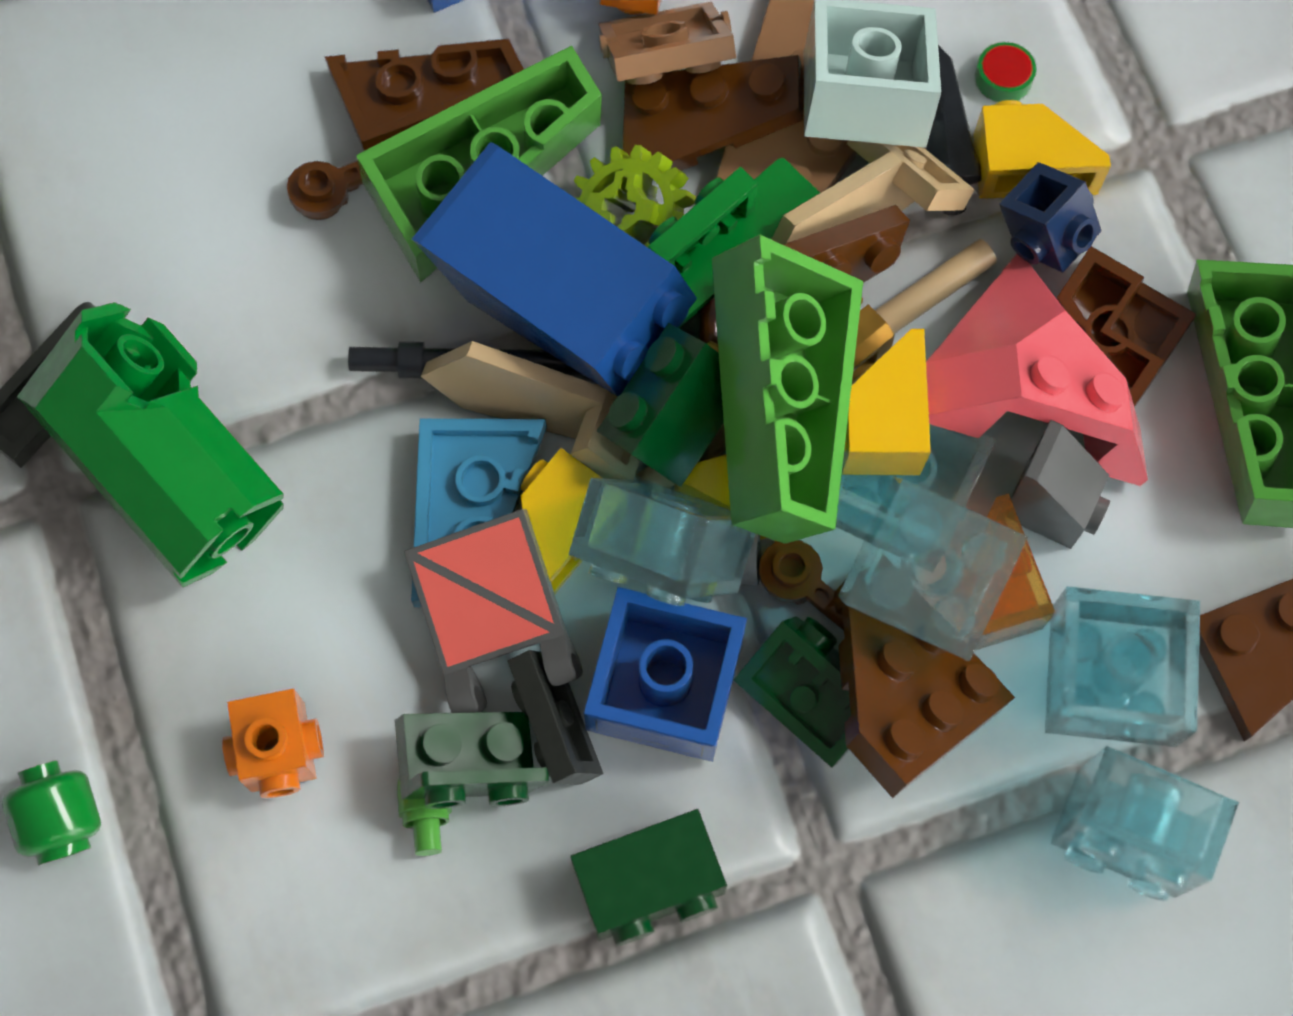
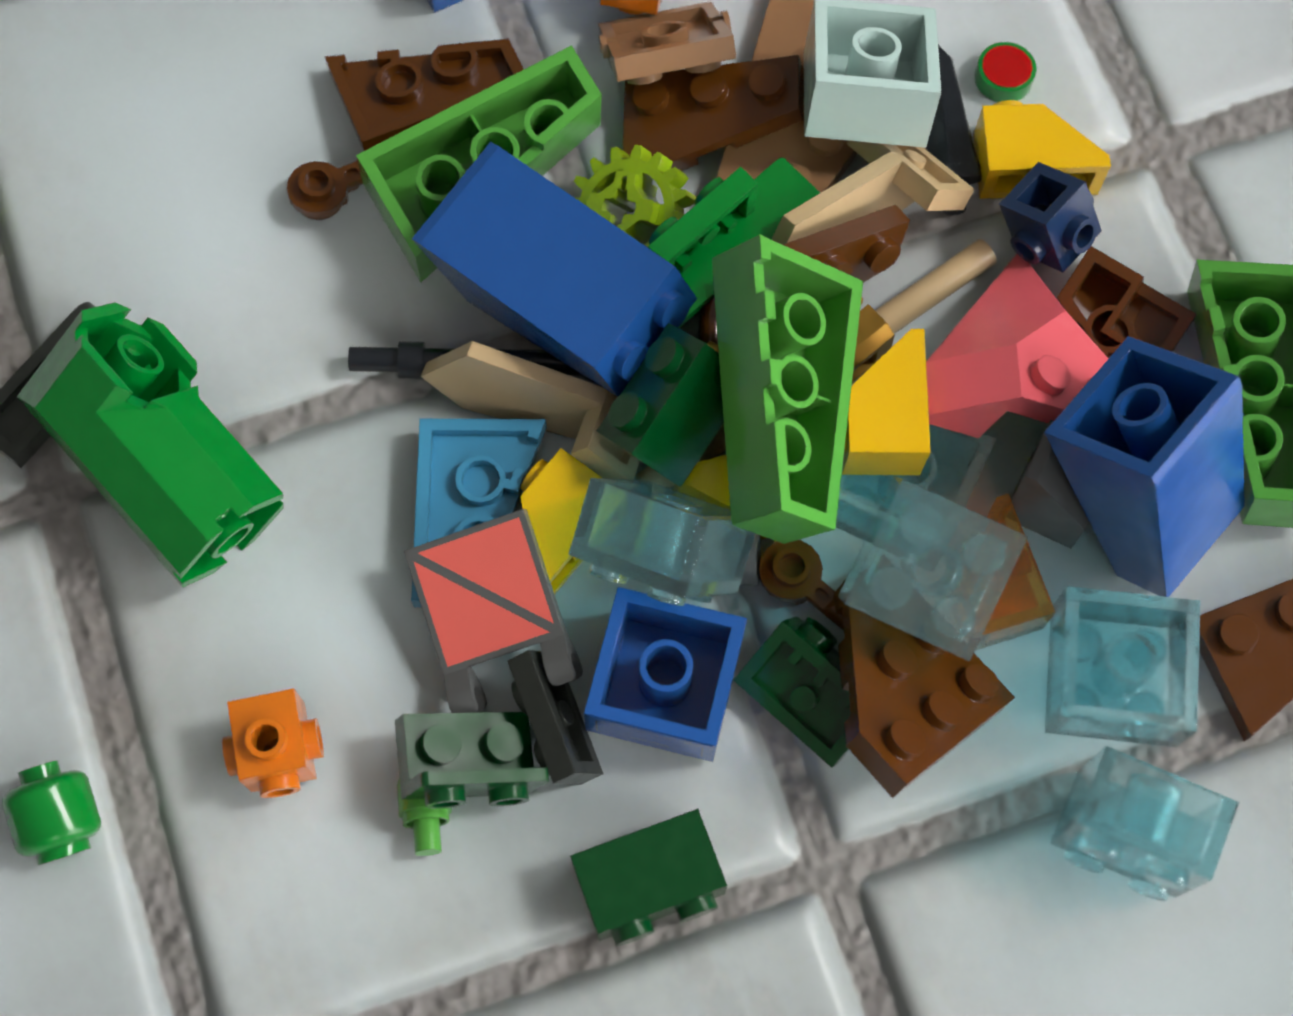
(1154, 460): none -> blue slope

